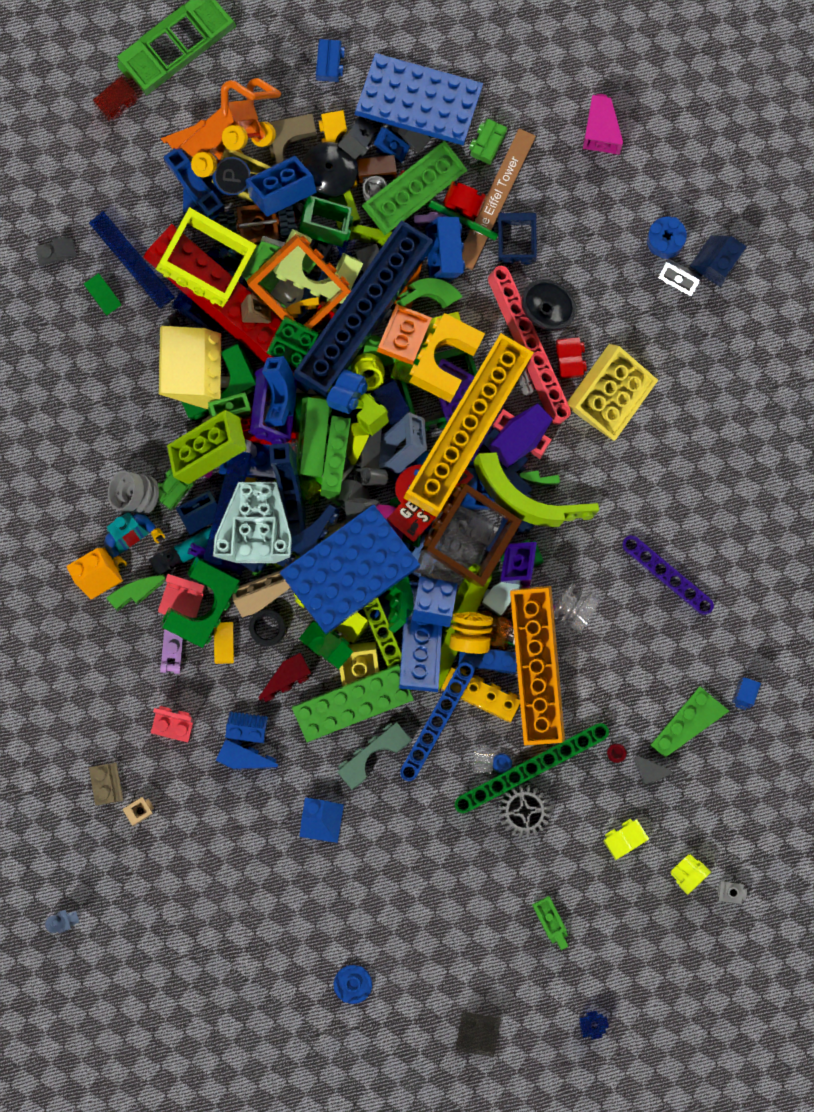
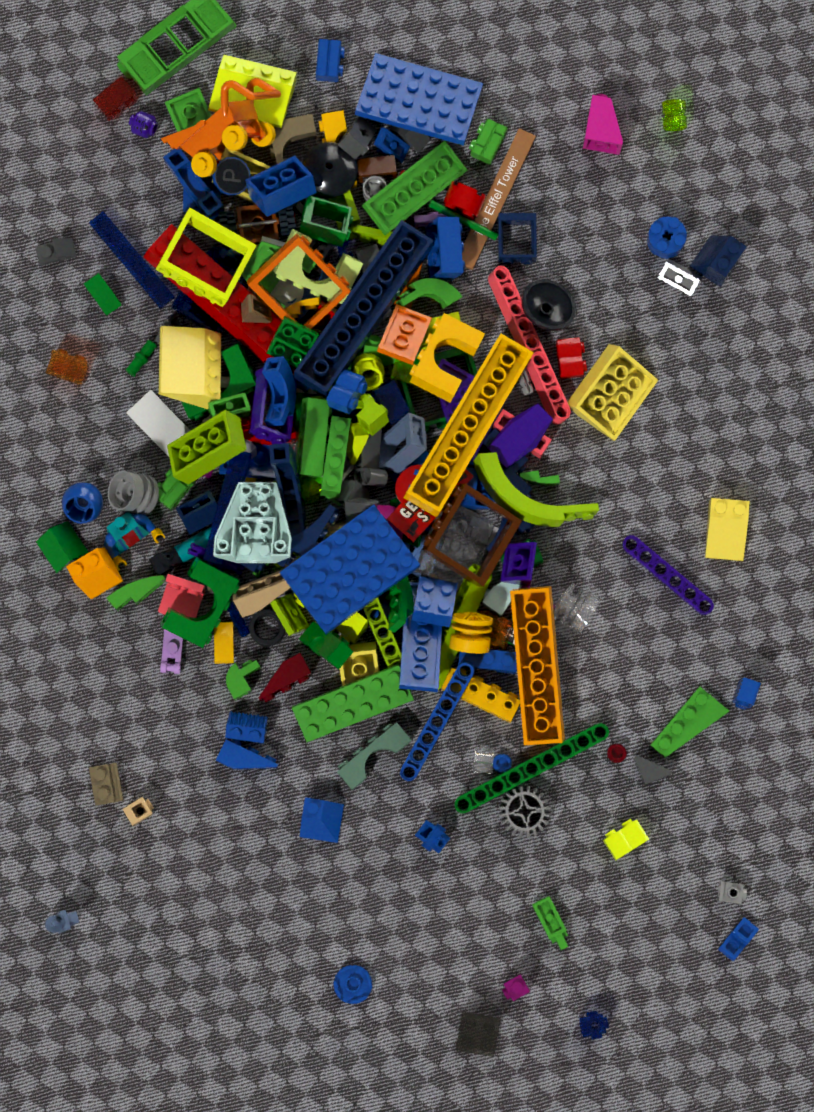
(61, 546): none -> green slope
(67, 367): none -> clear orange bracket
(82, 503): none -> blue wheel
(141, 358): none -> green pin
(143, 124): none -> dark purple head
(157, 420): none -> white sticker
(172, 725): coral bracket -> none
(188, 109): none -> bright green plate
(236, 678): none -> bright green brick
(238, 620): none -> clear blue axle
(243, 71): none -> neon yellow slope
(289, 614): none -> lime plate
(432, 836): none -> blue brick
(515, 988): none -> magenta brick
(674, 115): none -> clear neon green wheel
(690, 873): neon yellow piece -> none
(727, 529): none -> light yellow slope
(738, 939): none -> blue slope

